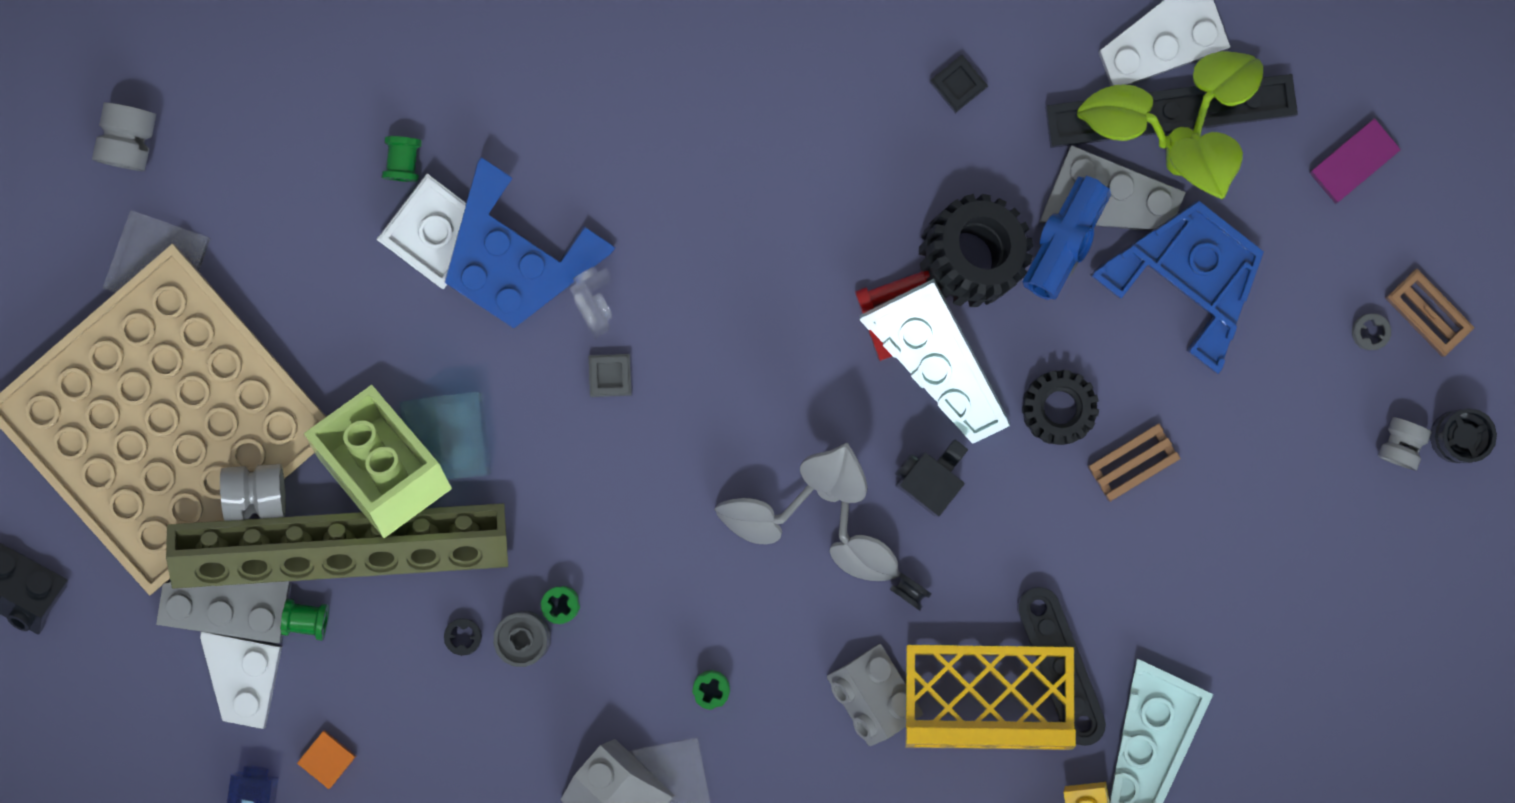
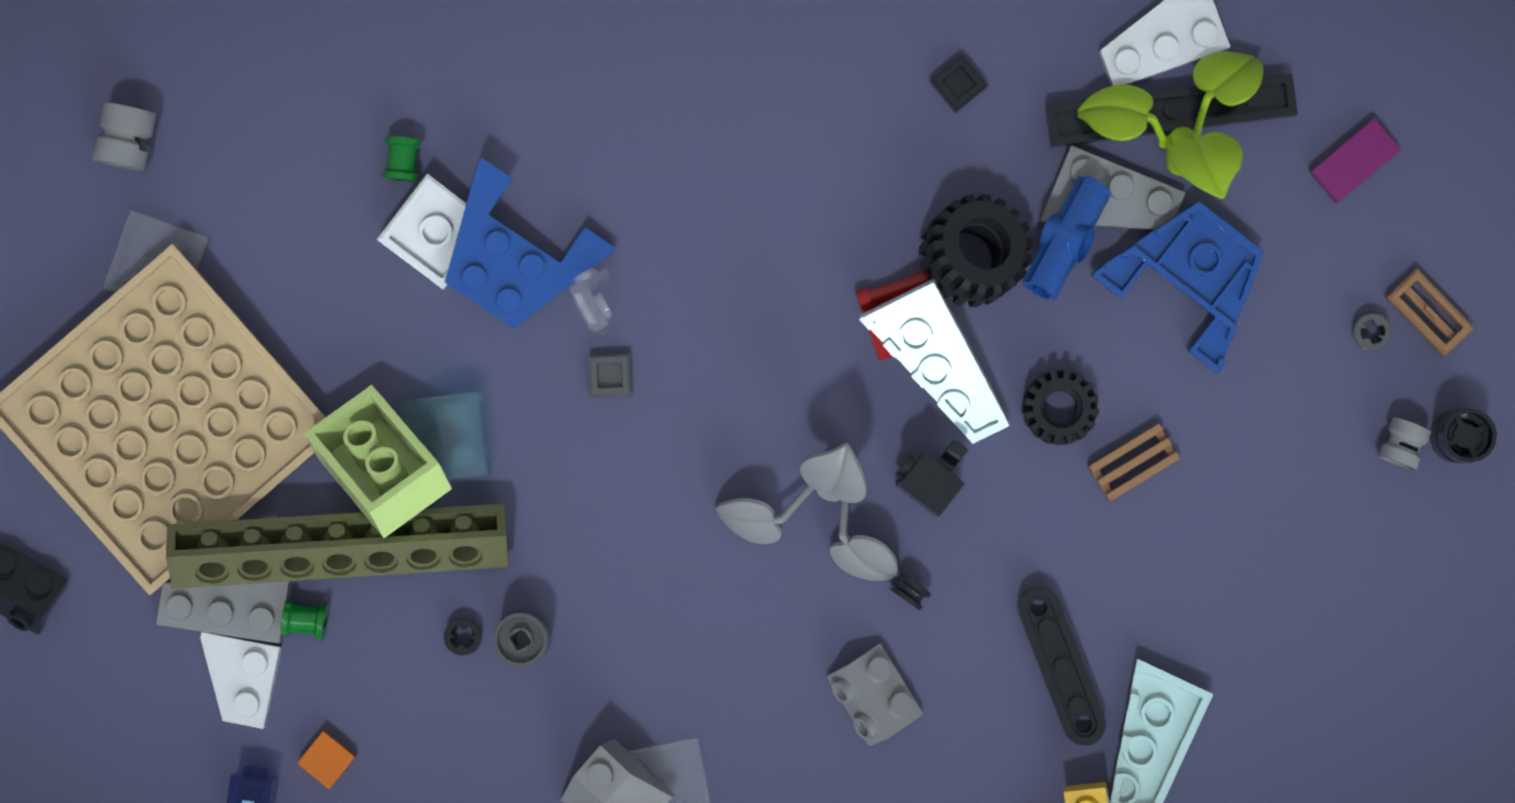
(252, 492): light grey wheel -> none
(547, 606): green bush -> none
(706, 678): green bush -> none
(990, 734): yellow fence -> none

